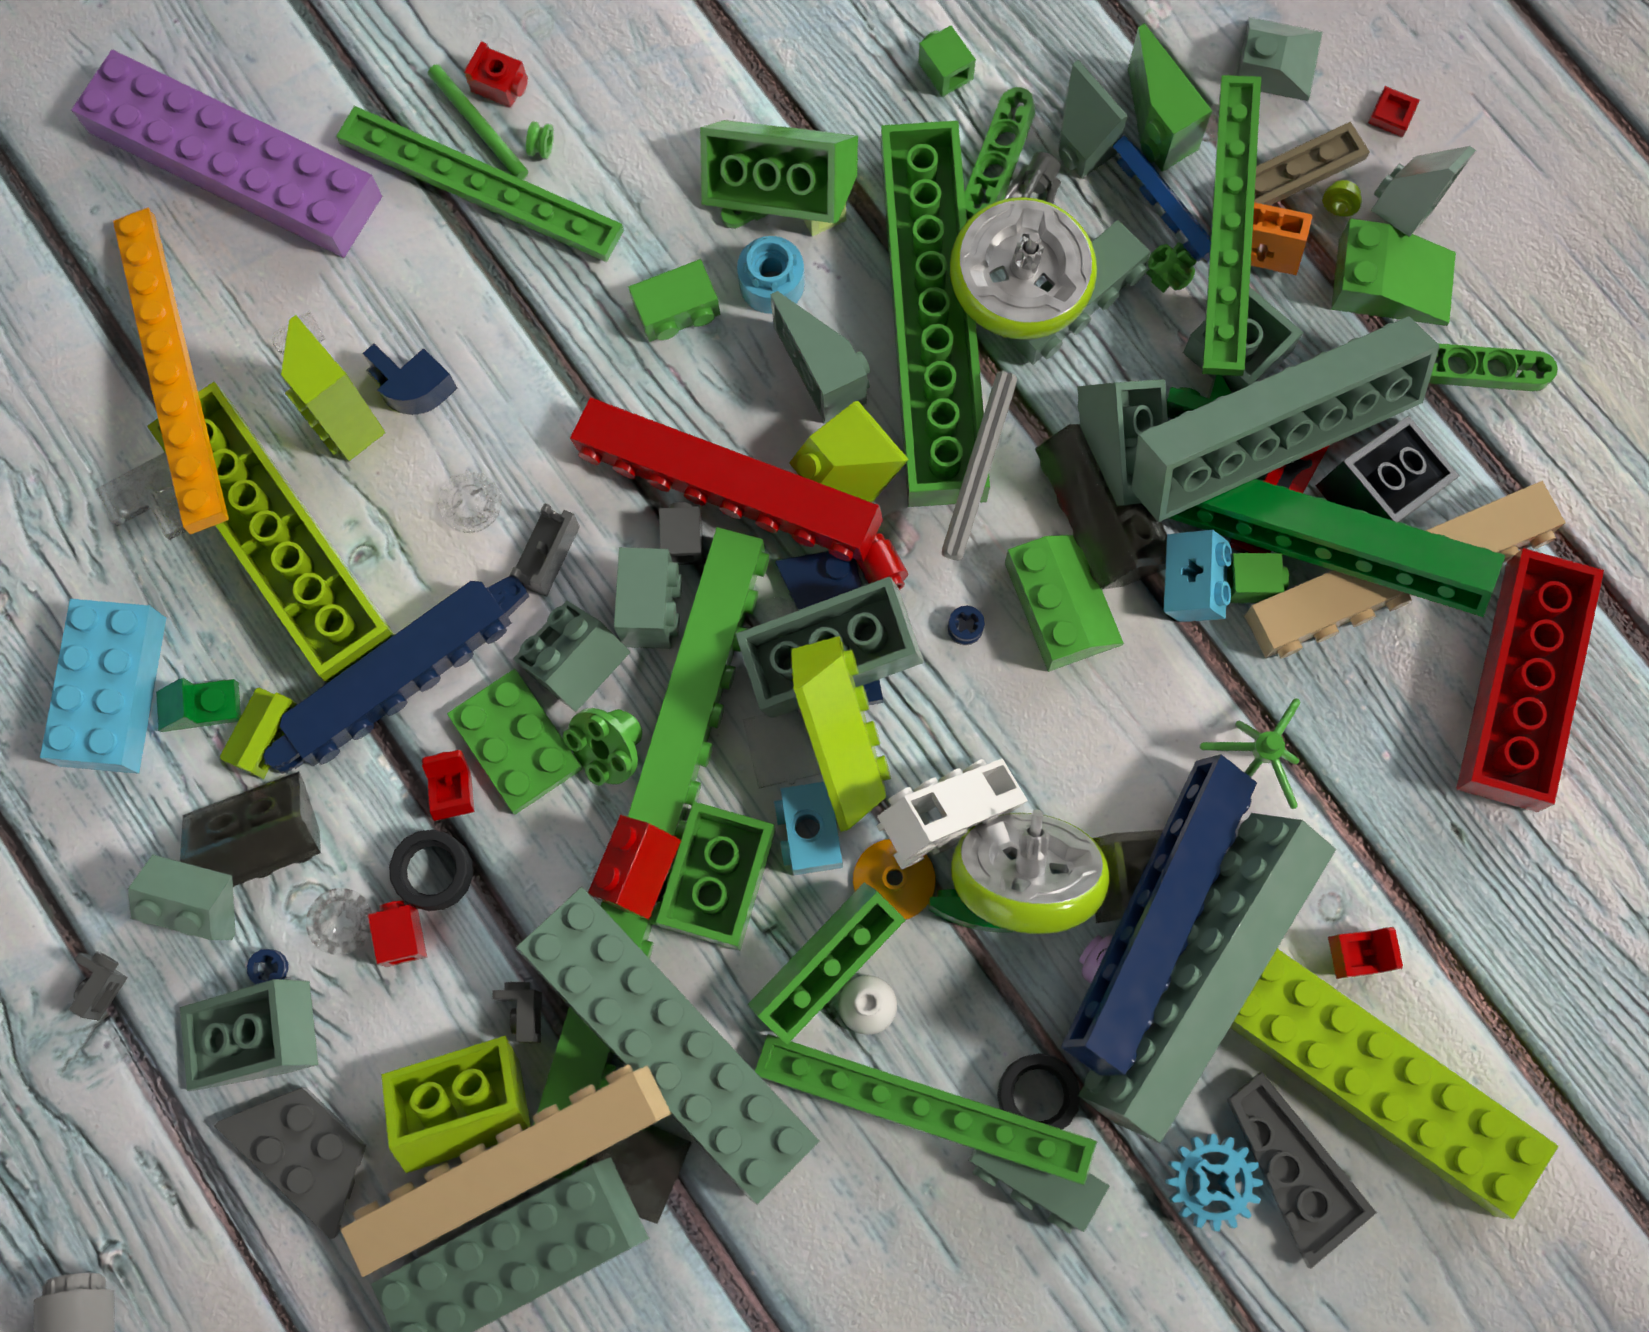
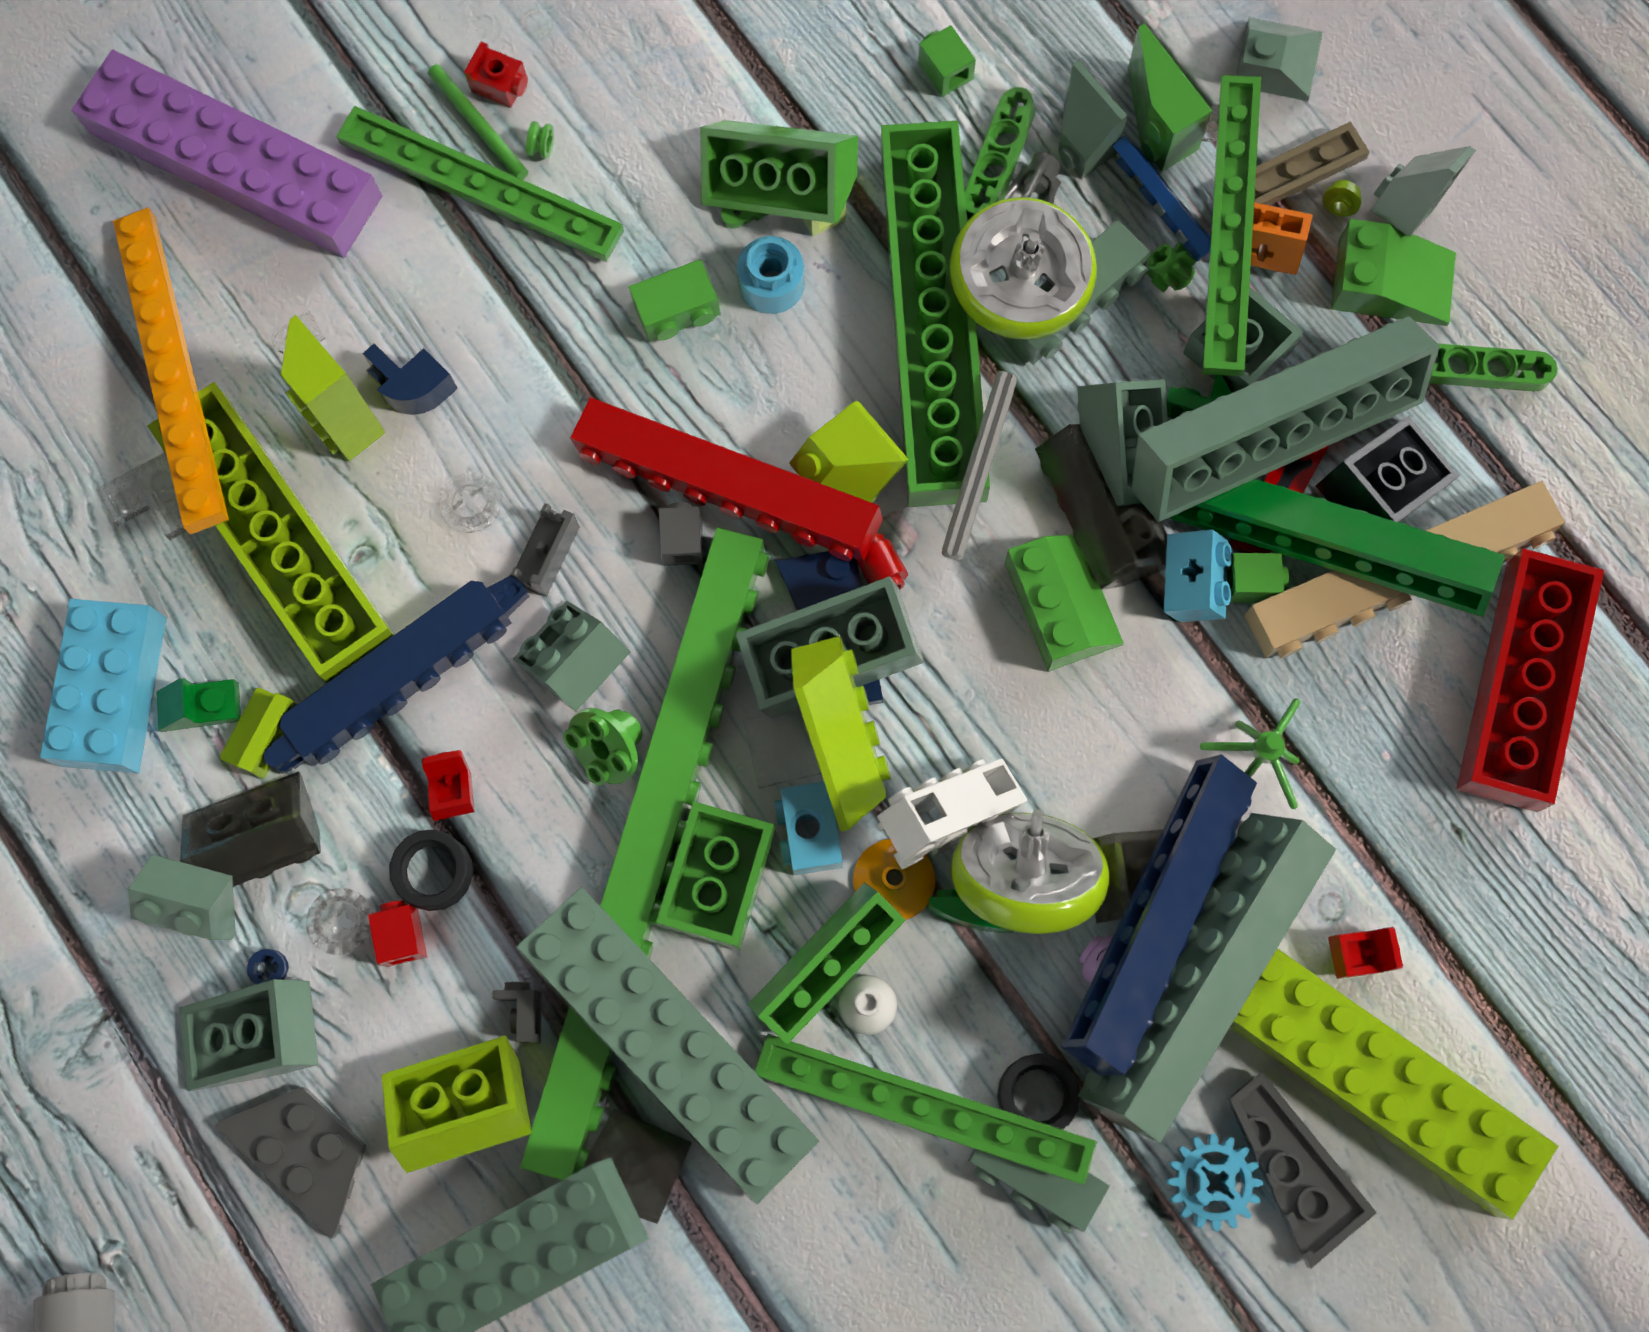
(99, 989): dark grey bracket -> none
(506, 1169): tan brick -> none
(514, 741): bright green plate -> none
(634, 866): red brick -> none
(645, 598): sand green brick -> none
(822, 358): sand green slope -> none
(966, 613): dark blue bush -> none
(1393, 111): red tile -> none

